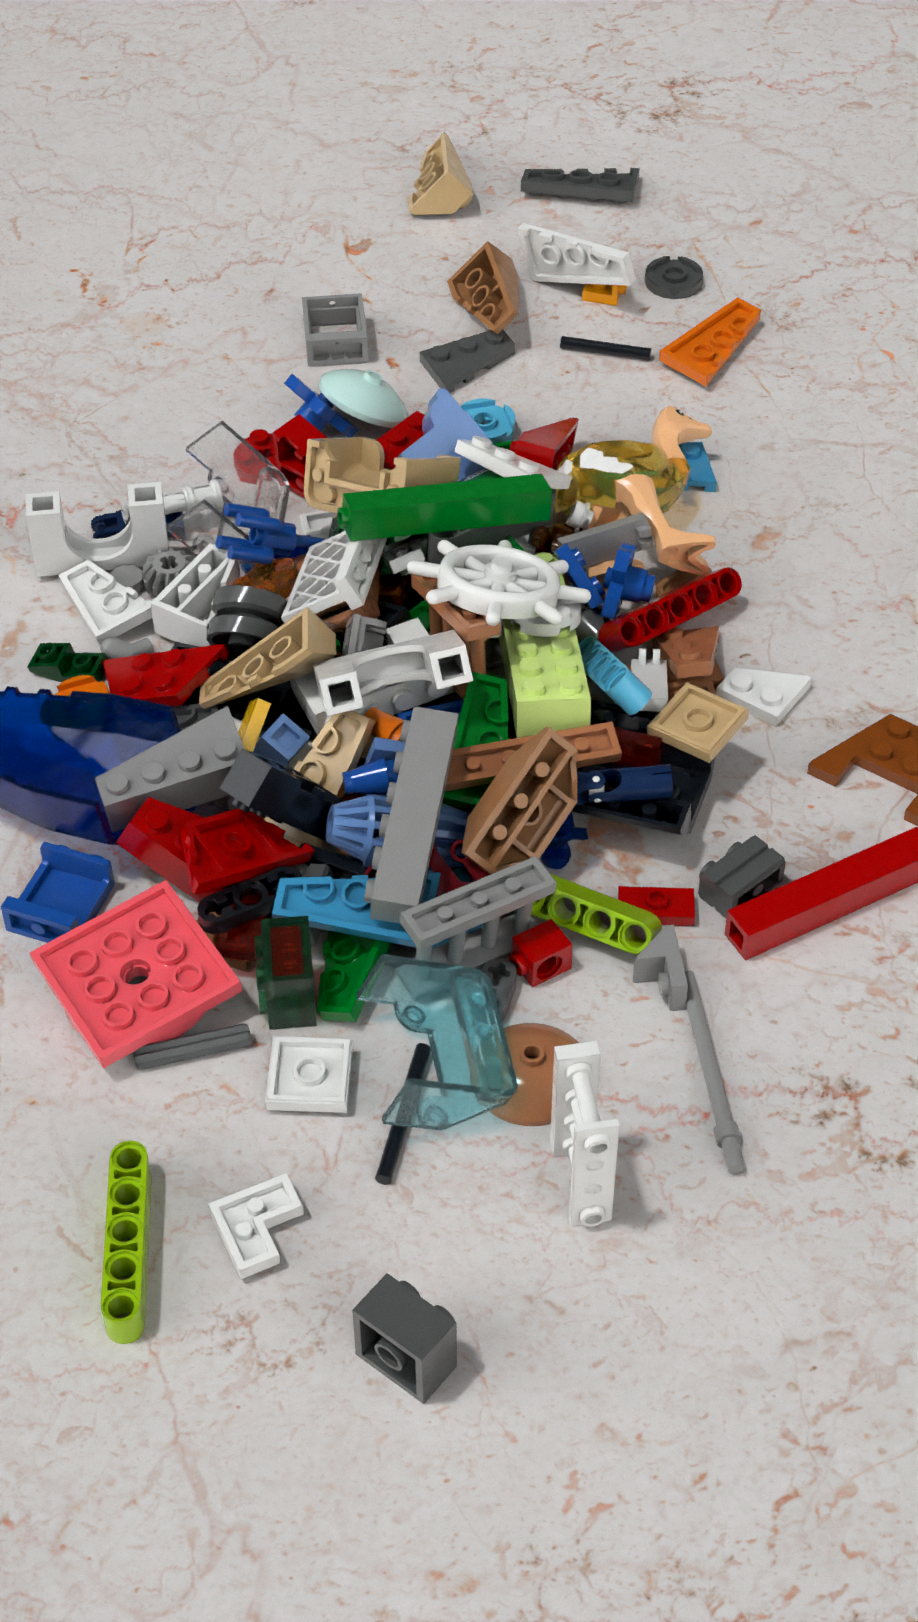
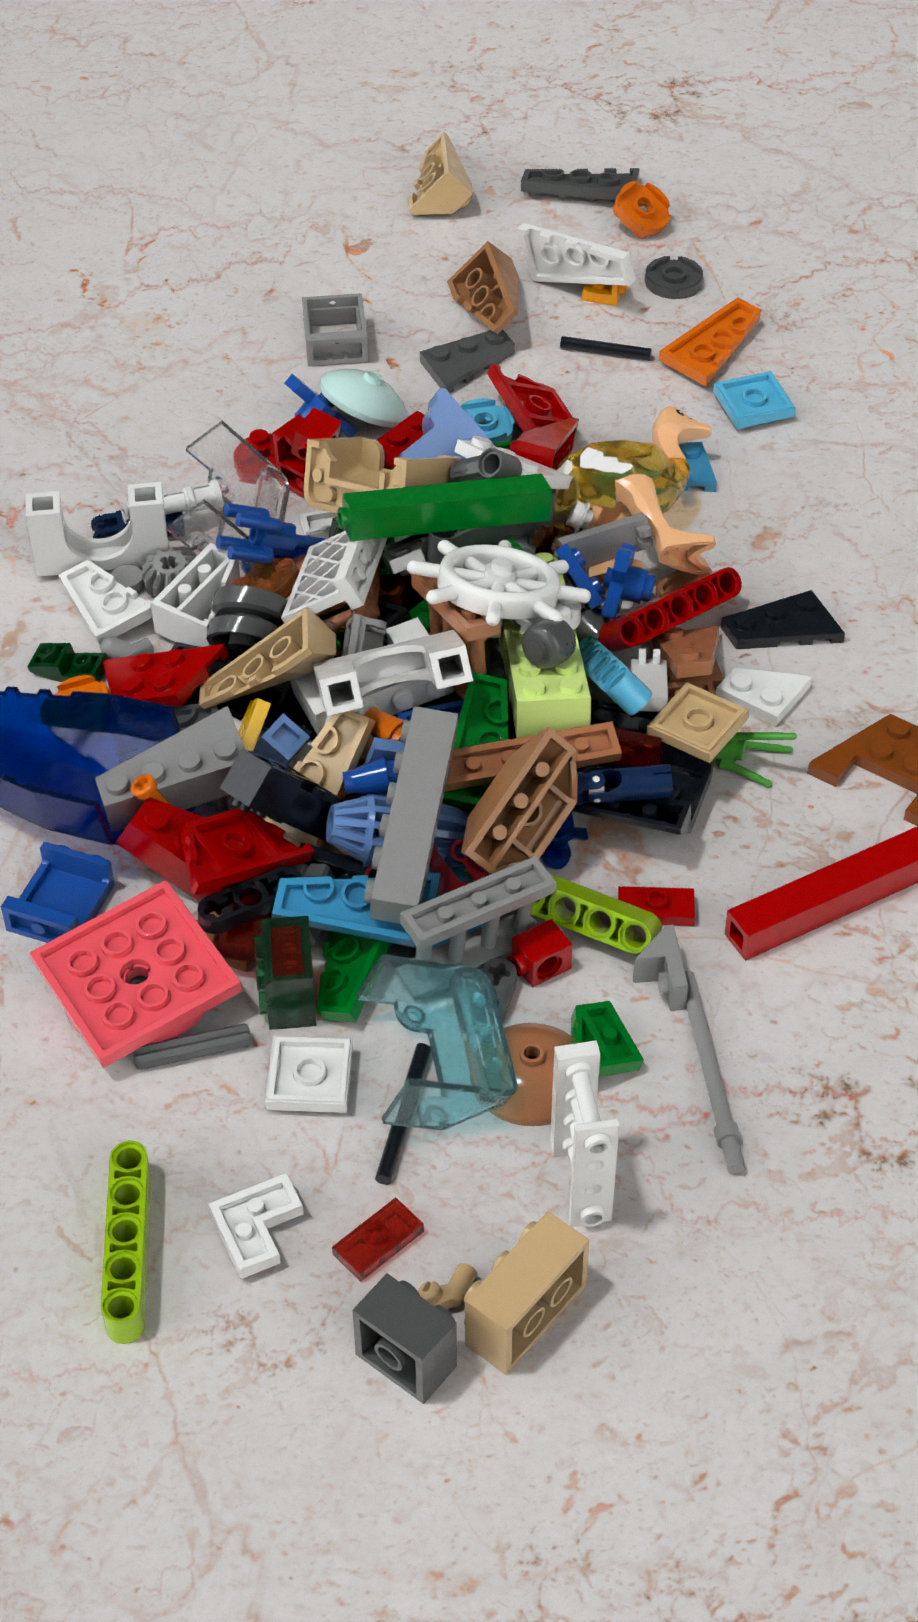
(145, 787): none -> orange piece
(315, 426): none -> red brick
(378, 1239): none -> clear red plate
(450, 1294): none -> tan arm
(488, 465): none -> dark grey piece
(525, 1291): none -> tan brick
(528, 401): none -> red wing
(548, 643): none -> dark grey head
(602, 1023): none -> green wing
(628, 209): none -> orange plate
(737, 746): none -> bright green plant
(741, 875): dark grey brick -> none
(754, 400): none -> medium azure plate
(787, 619): none -> black wing

